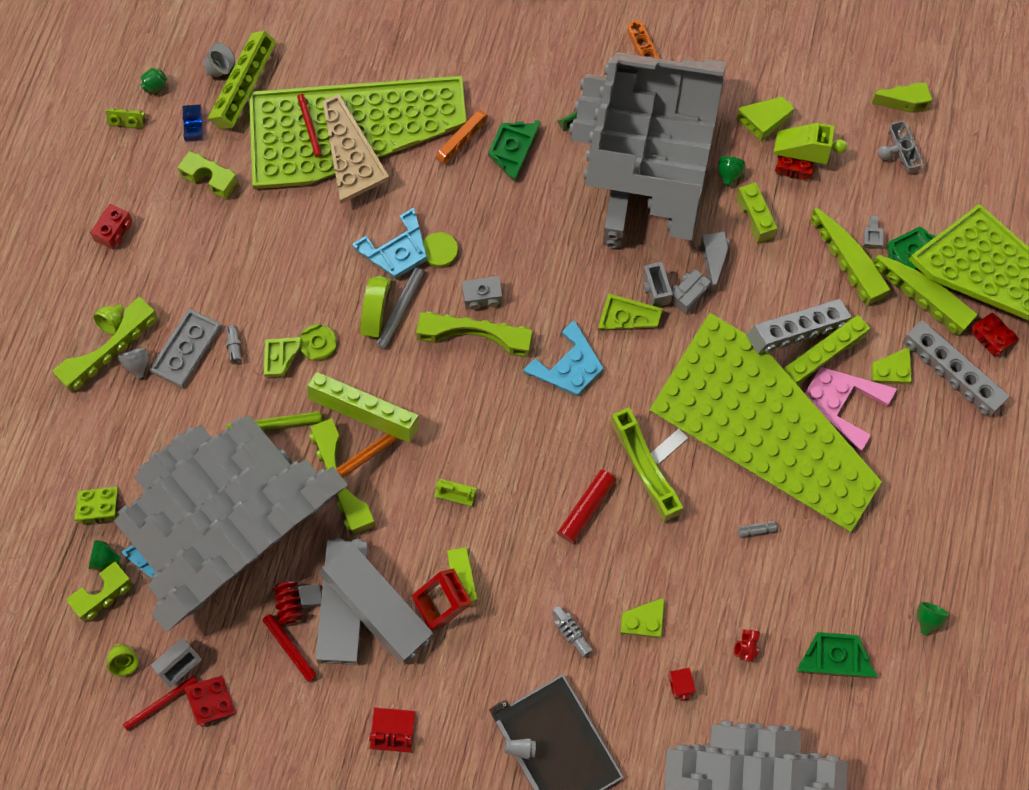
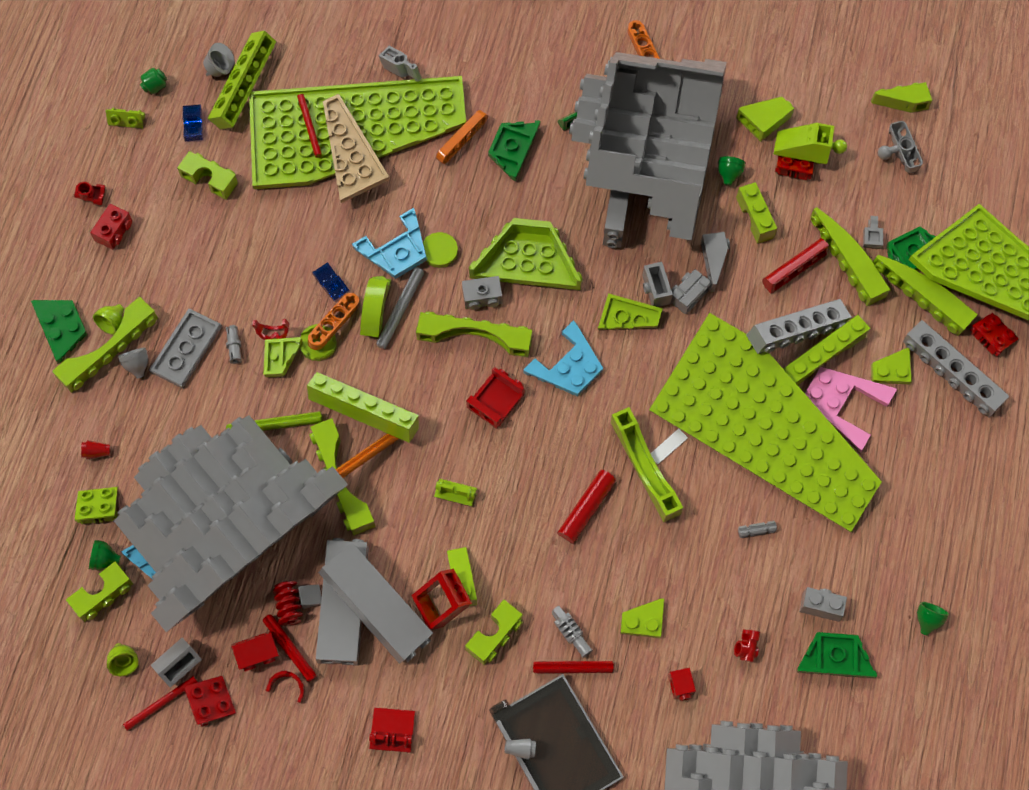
(60, 325): none -> green wing
(93, 193): none -> red plate
(94, 450): none -> red cone
(255, 650): none -> red brick
(259, 327): none -> red helmet
(276, 676): none -> red helmet
(330, 281): none -> clear blue slope
(336, 322): none -> orange beam
(398, 63): none -> light grey piece
(485, 647): none -> lime arch
(496, 397): none -> red panel
(528, 255): none -> lime piece
(573, 667): none -> red axle
(795, 265): none -> red brick
(823, 604): none -> light grey brick

